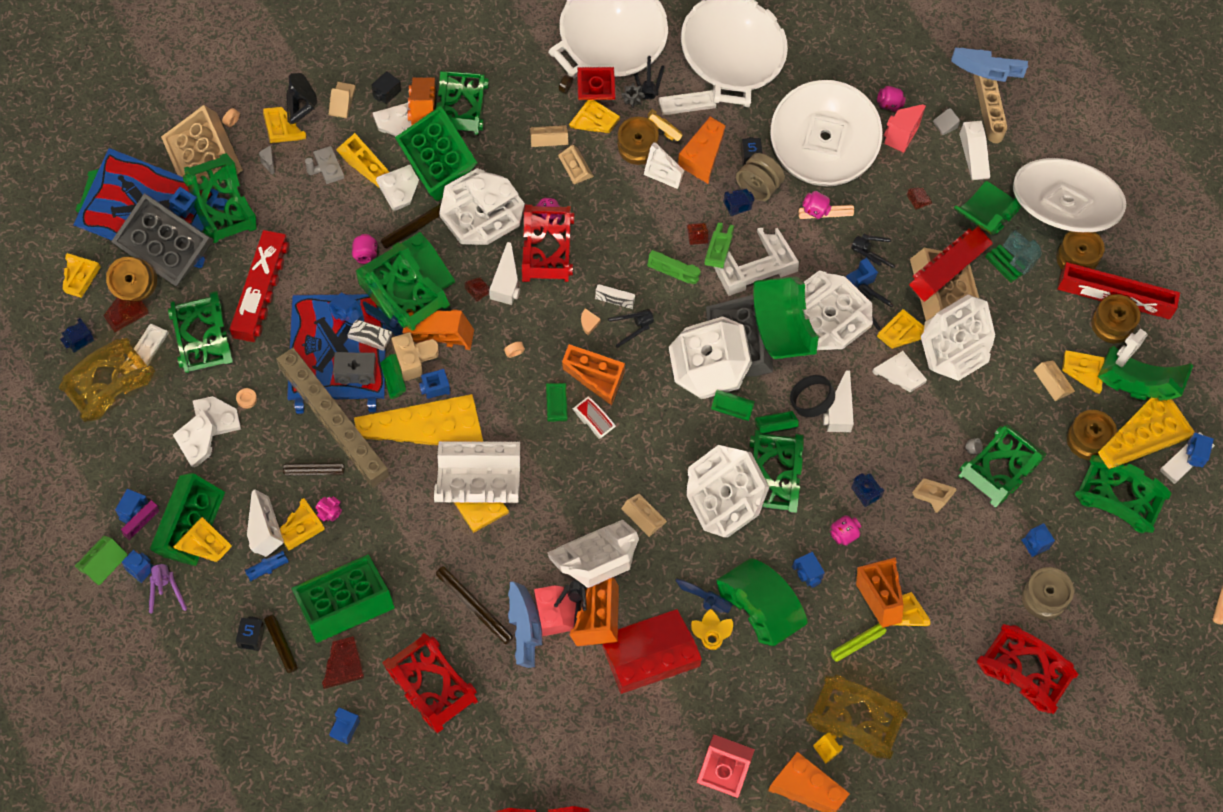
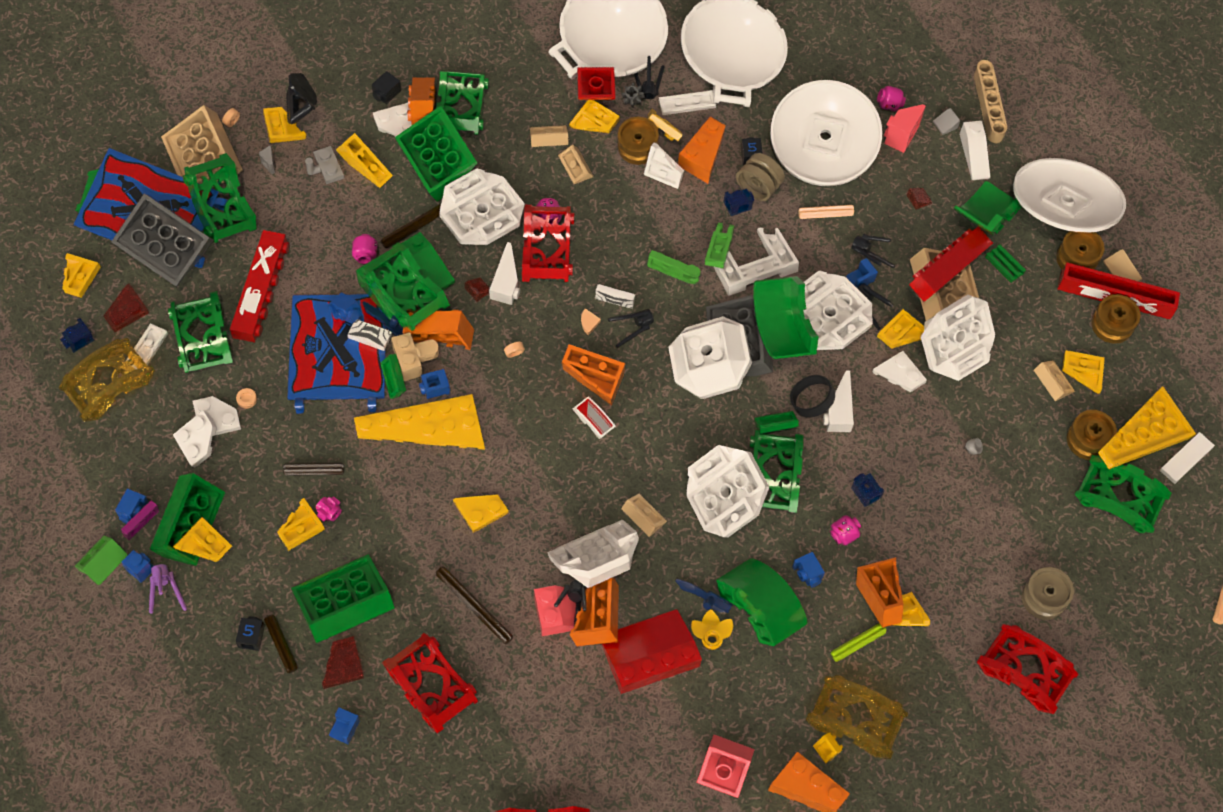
(131, 279): pearl gold wheel -> none
(180, 205): blue brick -> none
(263, 528): white slope -> none
(266, 566): blue pin -> none
(332, 417): dark tan brick -> none
(341, 99): tan slope -> none
(347, 362): dark grey brick -> none
(398, 186): white plate -> none
(478, 472): white slope -> none
(490, 191): white plate -> none
(526, 618): medium blue slope -> none
(556, 402): green tile -> none
(565, 83): dark brown tile -> none
(697, 233): clear red slope -> none
(732, 405): green tile -> none
(816, 204): dark pink head -> none
(934, 492): tan slope -> none
(982, 64): medium blue slope -> none
(1024, 252): clear light blue brick -> none
(1027, 461): green fence -> none
(1038, 540): blue brick -> none
(1121, 265): none -> tan slope
(1133, 343): white plate -> none
(1144, 379): green panel -> none
(1199, 449): blue brick -> none

